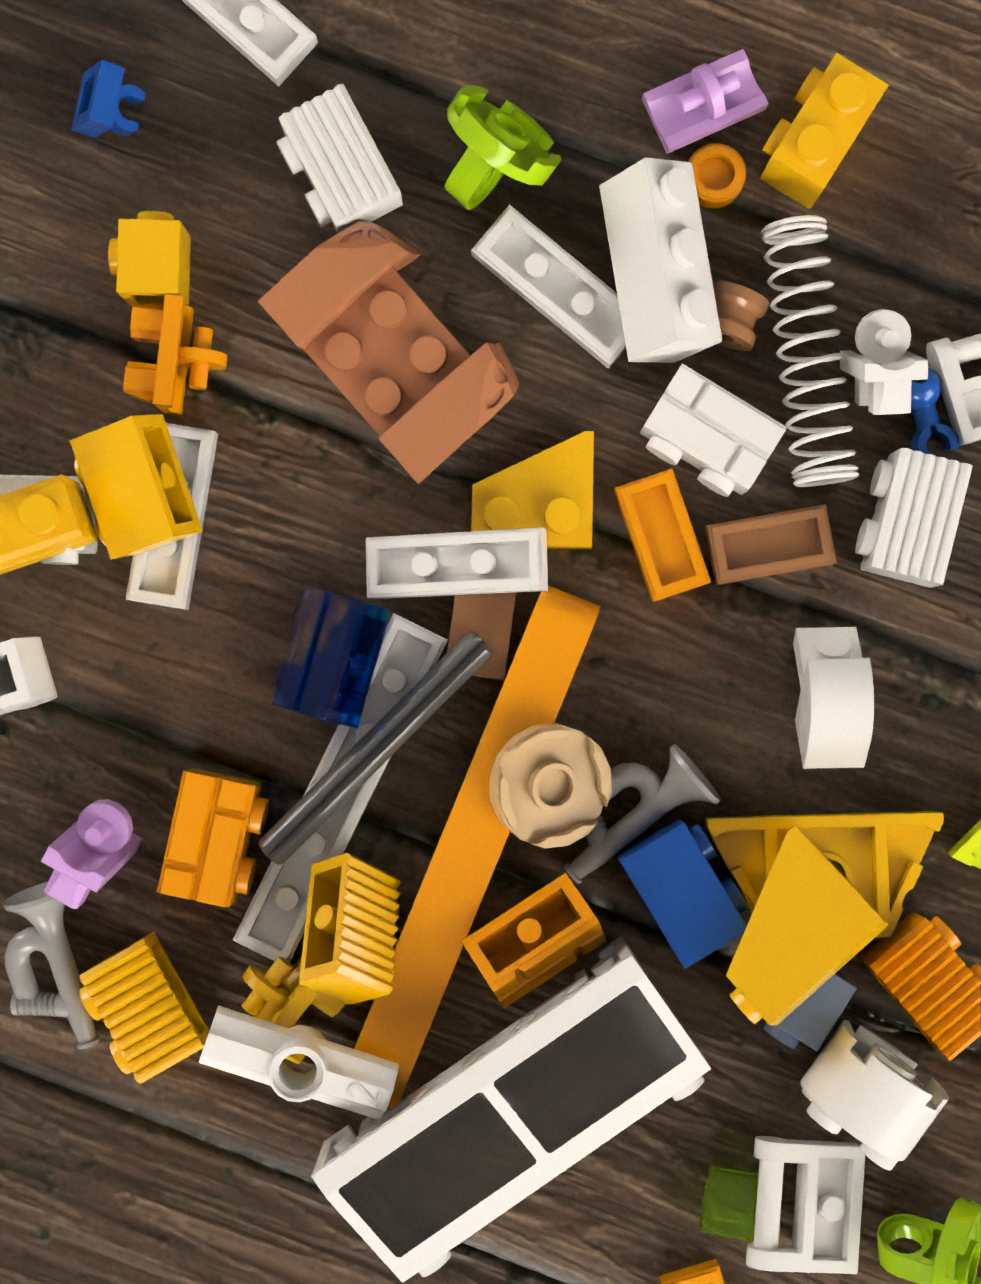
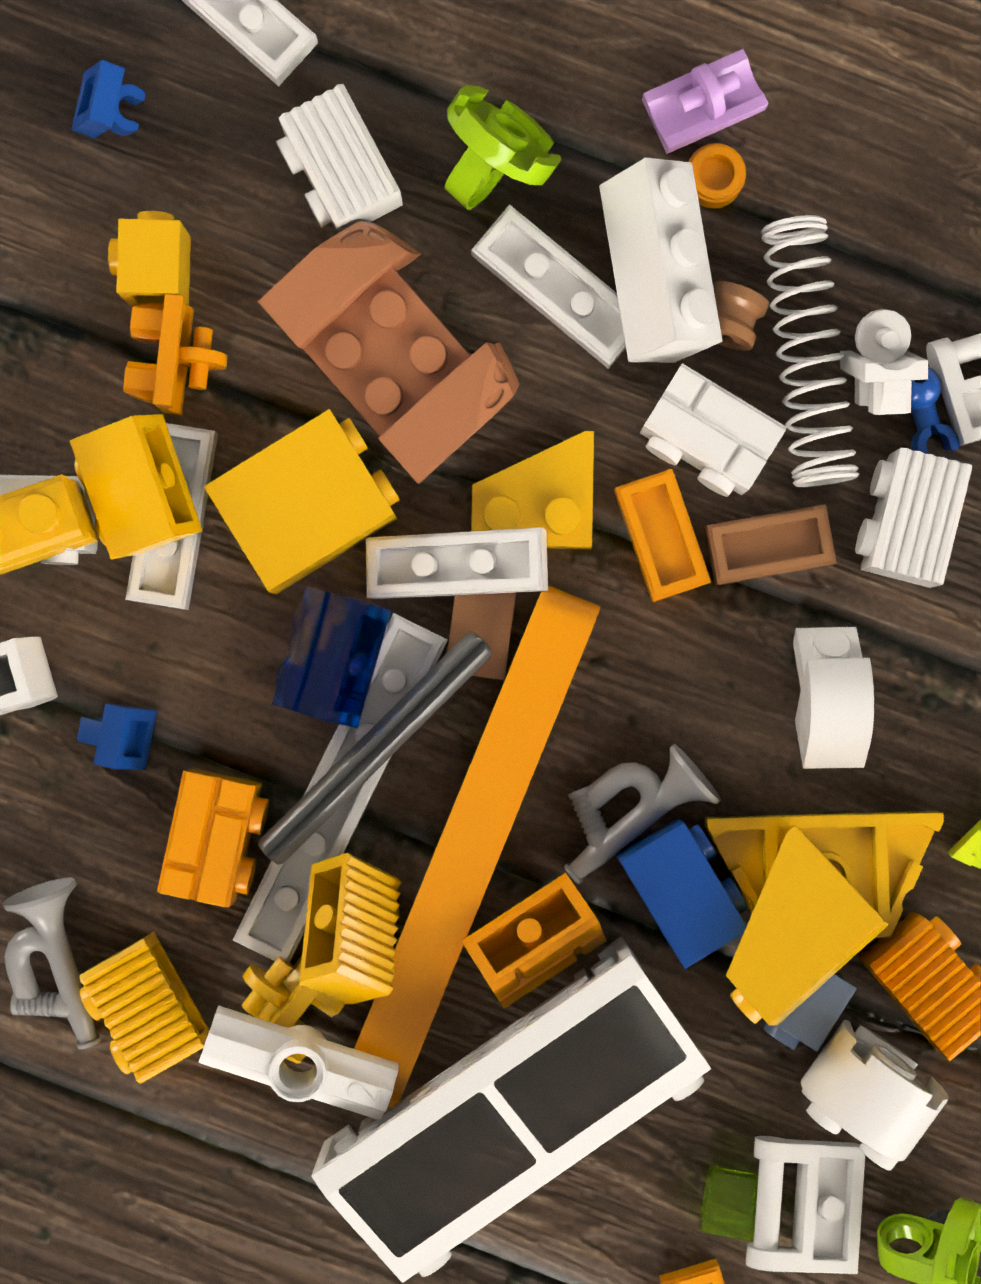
(90, 852): lavender hips -> none
(120, 736): none -> blue tile
(303, 501): none -> yellow brick
(550, 785): tan tile -> none
(815, 143): yellow brick -> none

